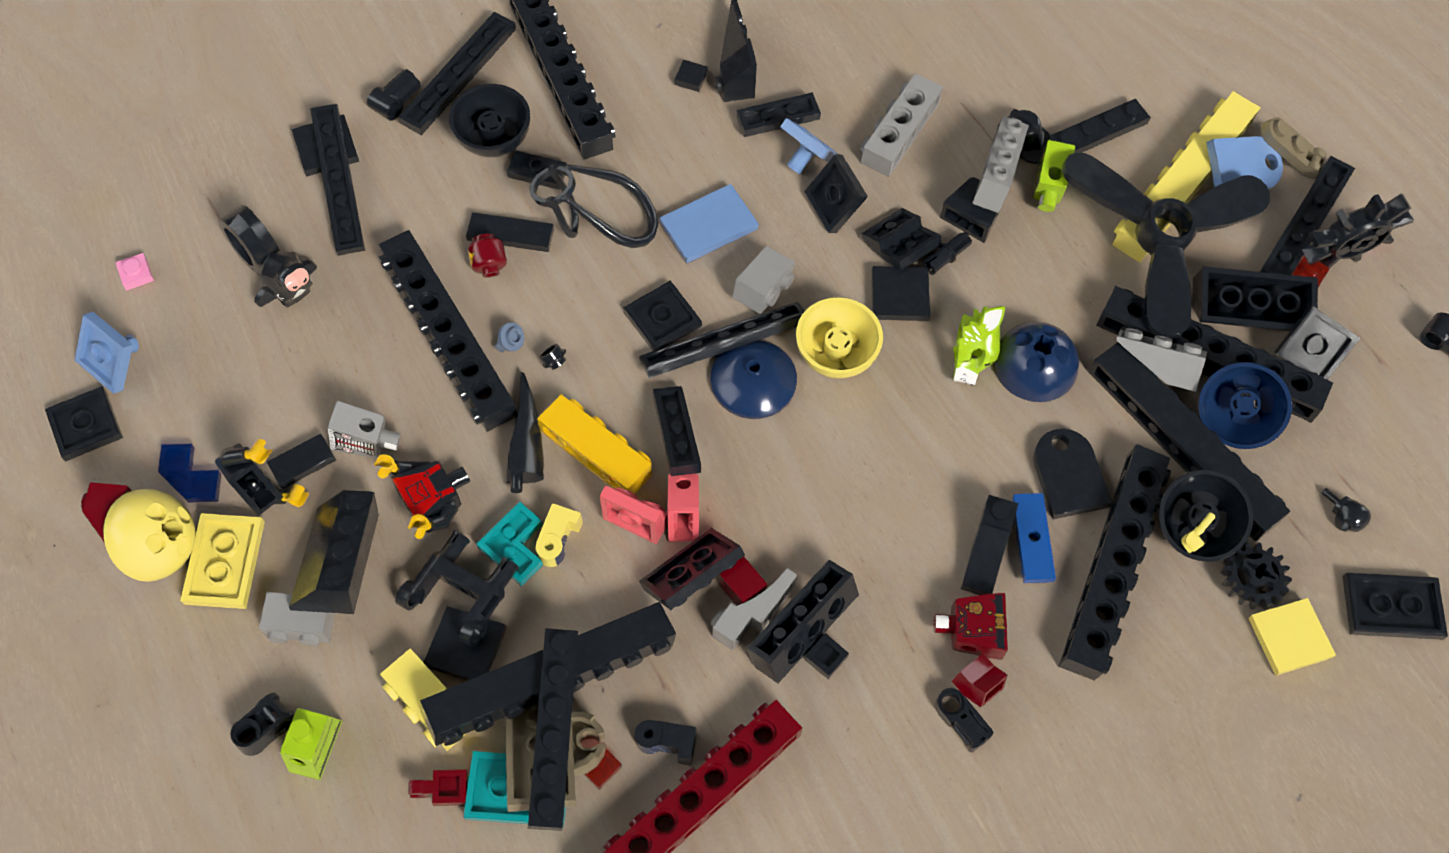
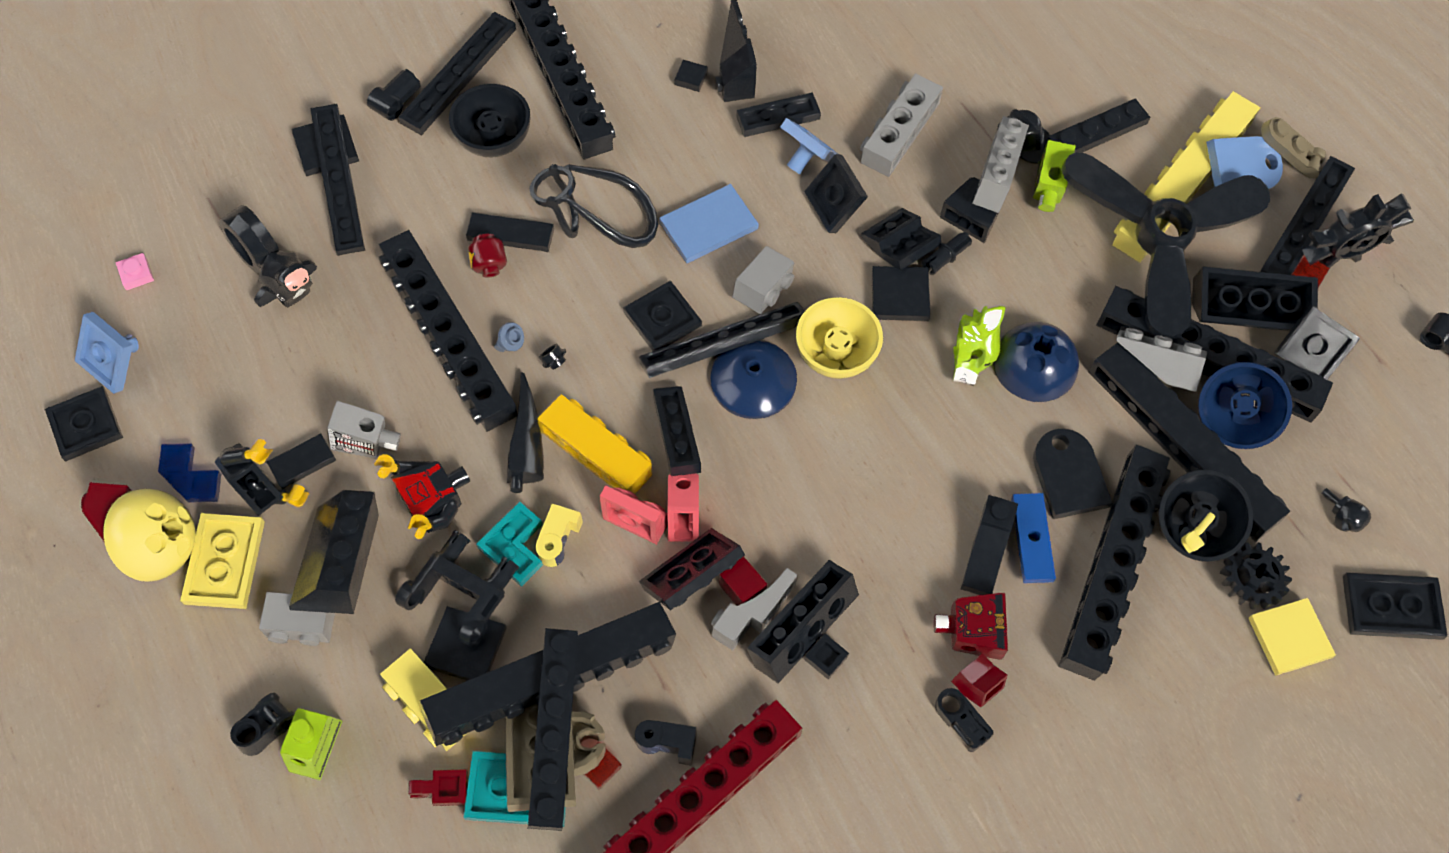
(527, 166): black plate -> none

